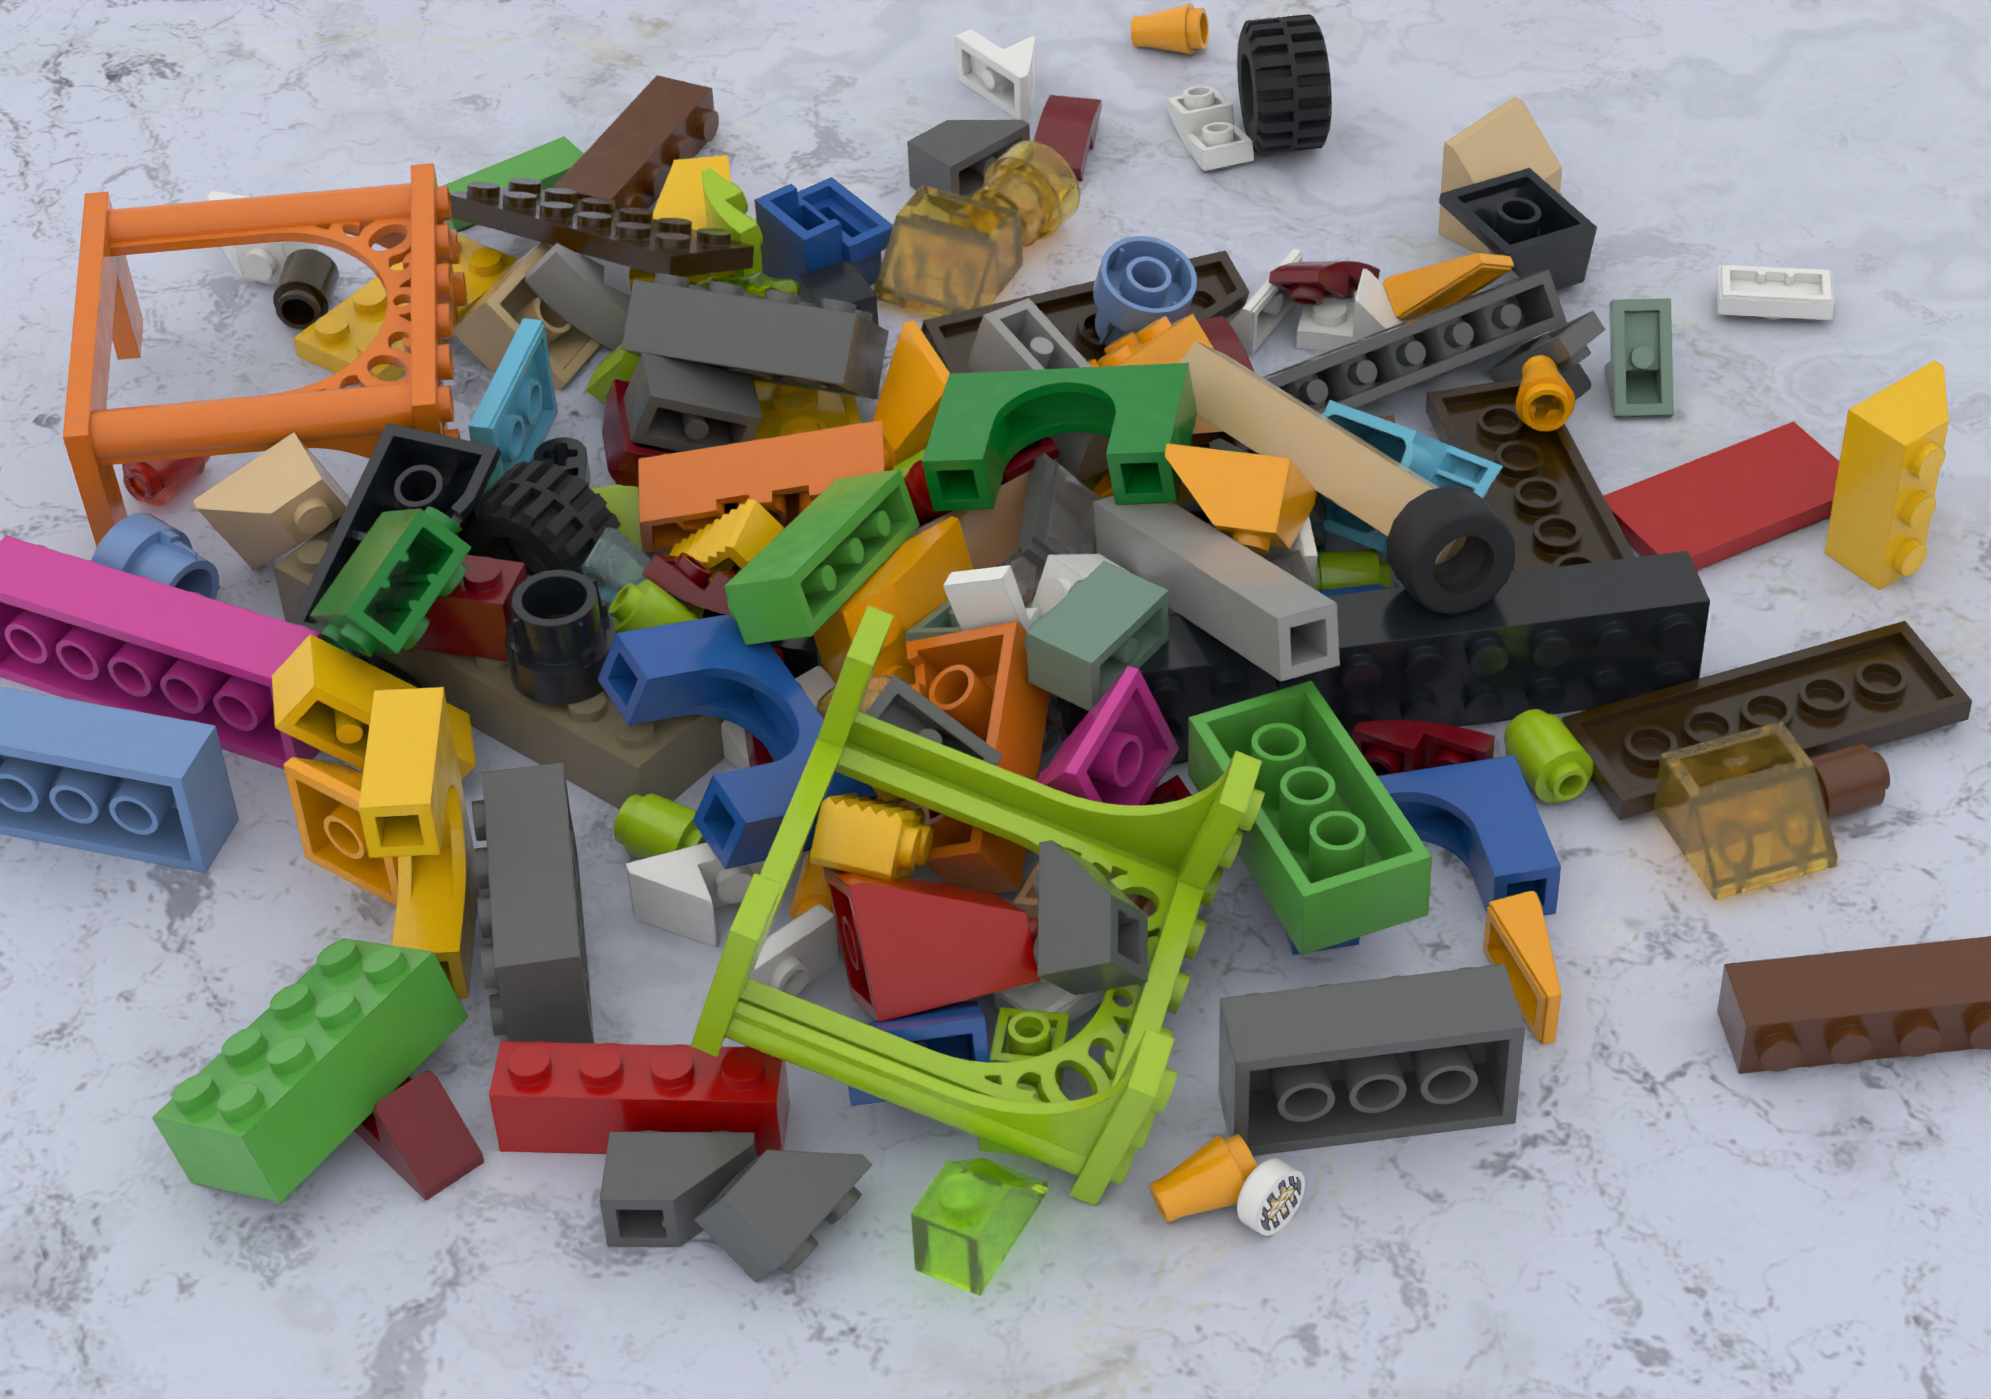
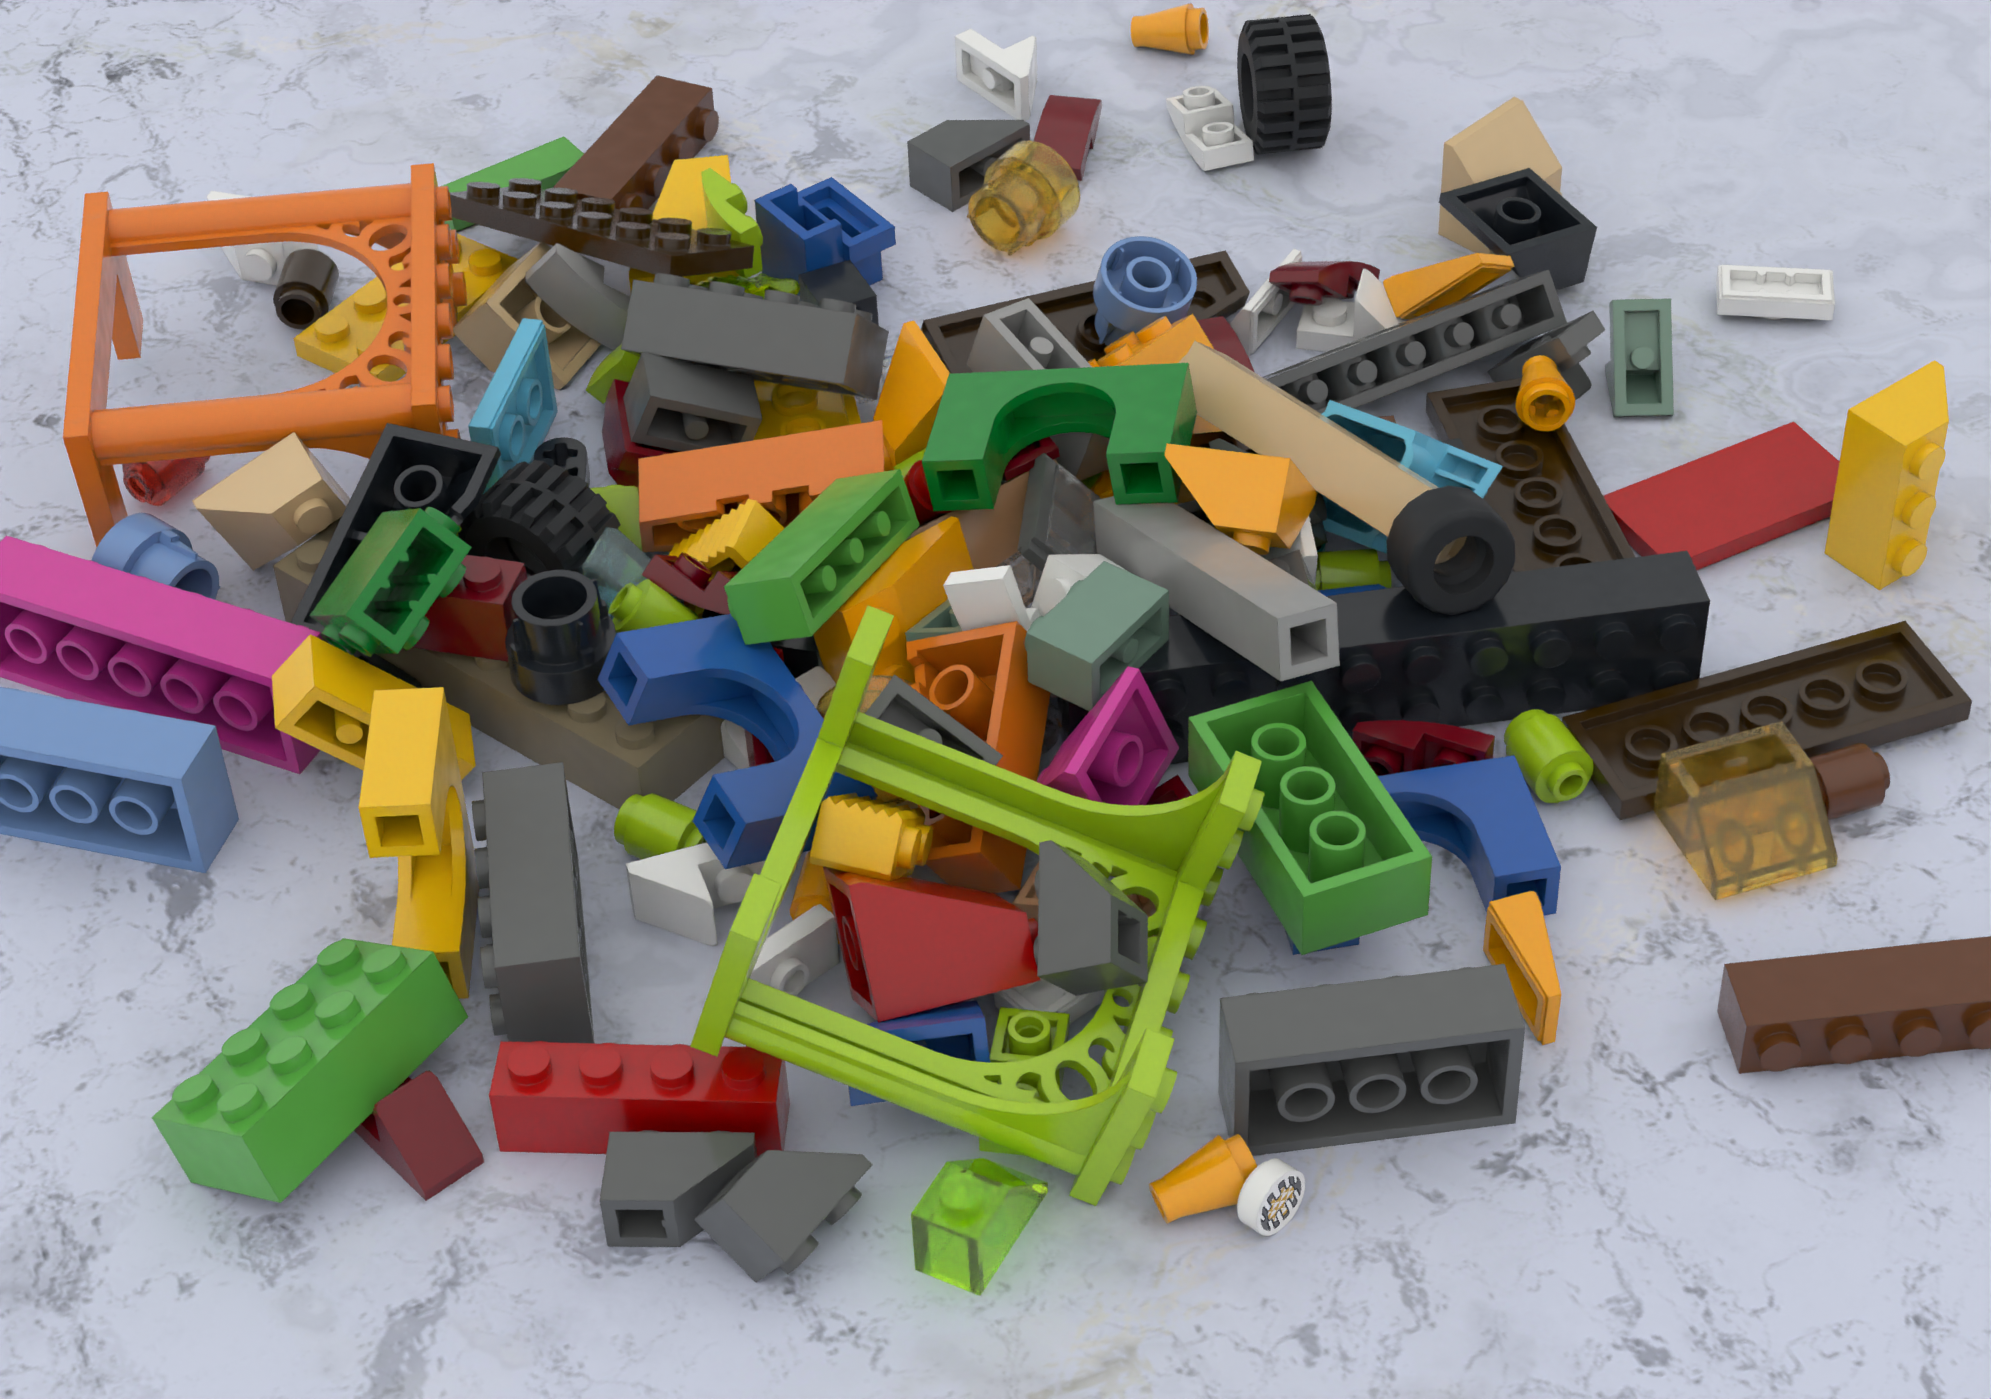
(331, 827): light orange slope -> none
(949, 253): clear yellow slope -> none

